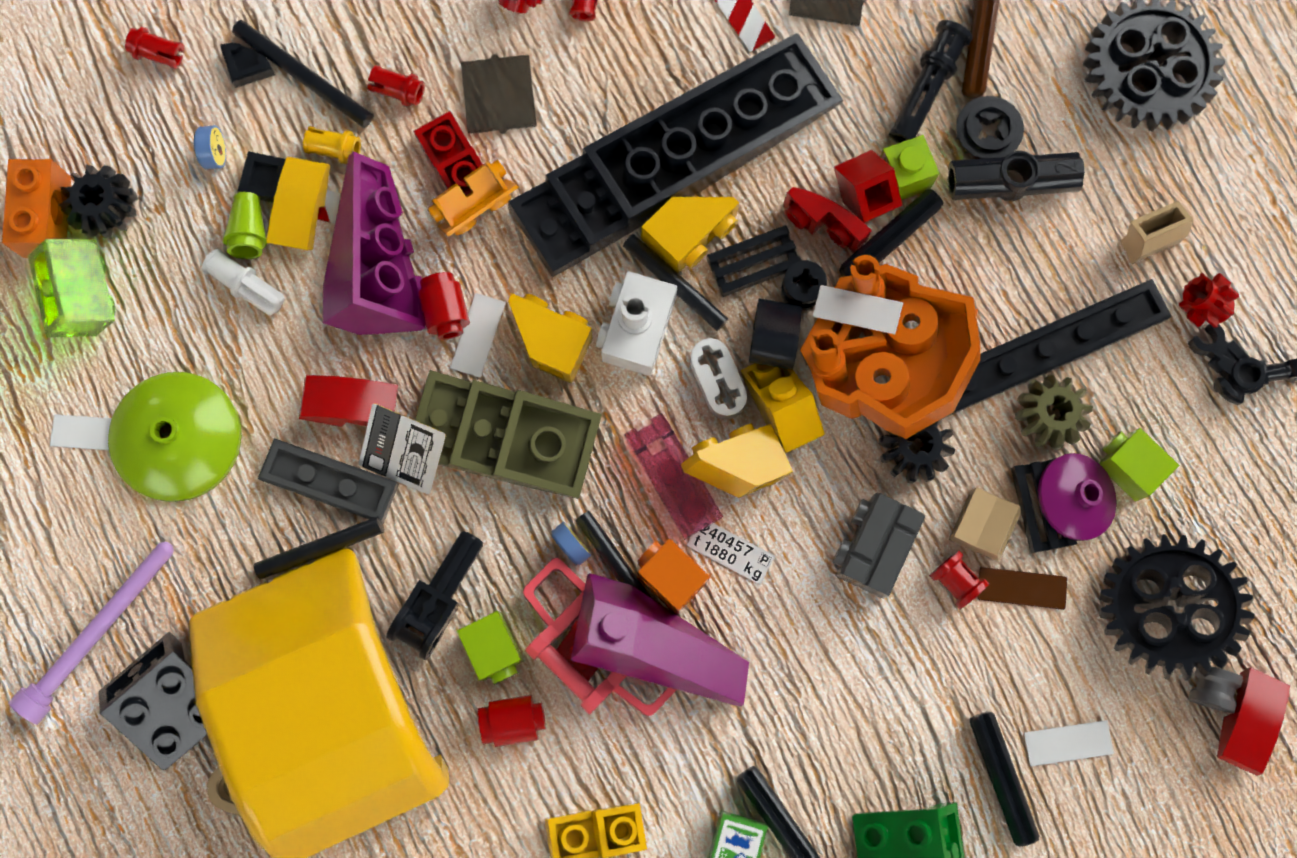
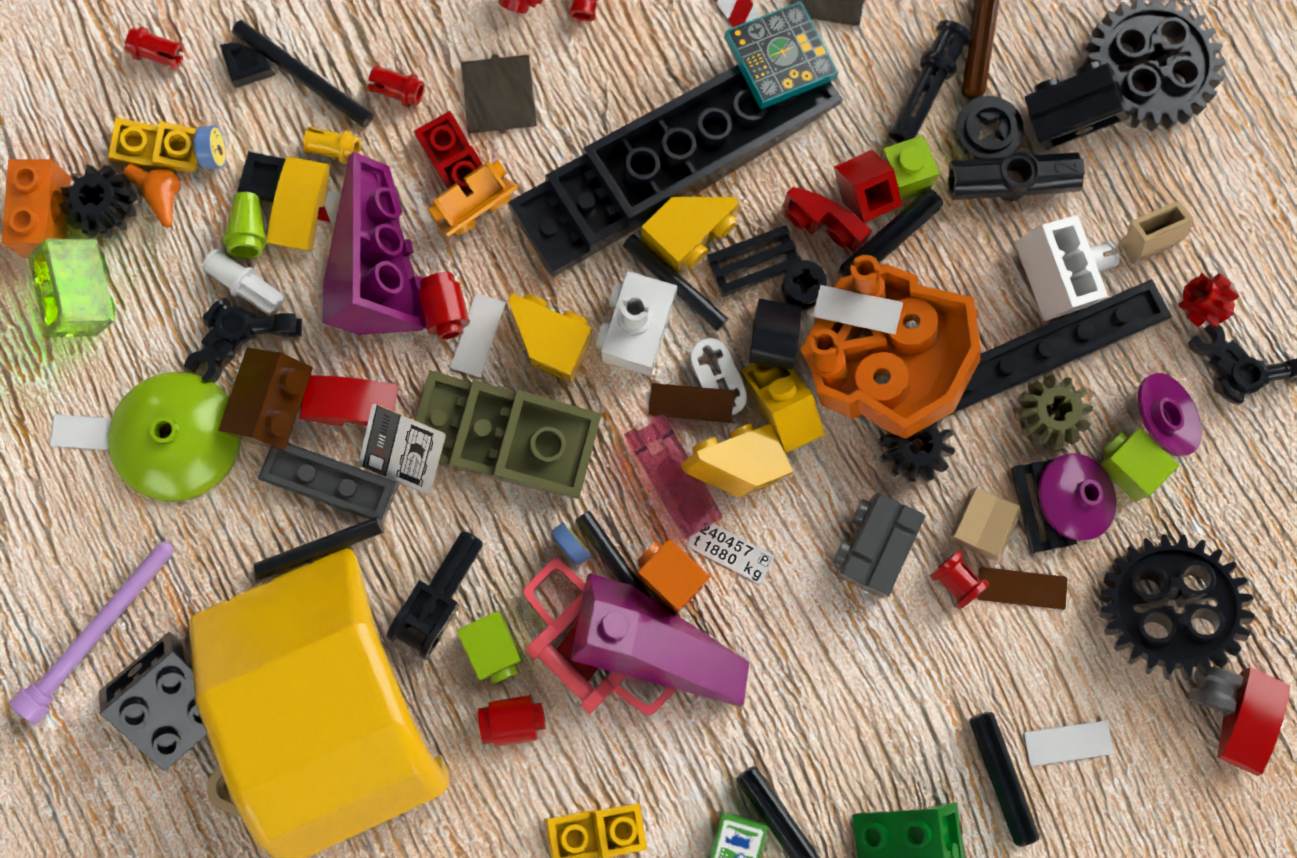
(153, 146): none -> yellow slope
(158, 189): none -> orange animal
(230, 330): none -> black piece
(265, 398): none -> reddish brown piece
(691, 402): none -> reddish brown sticker
(780, 55): none -> tile
(1064, 267): none -> white brick
(1076, 105): none -> black brick
(1169, 414): none -> magenta dish

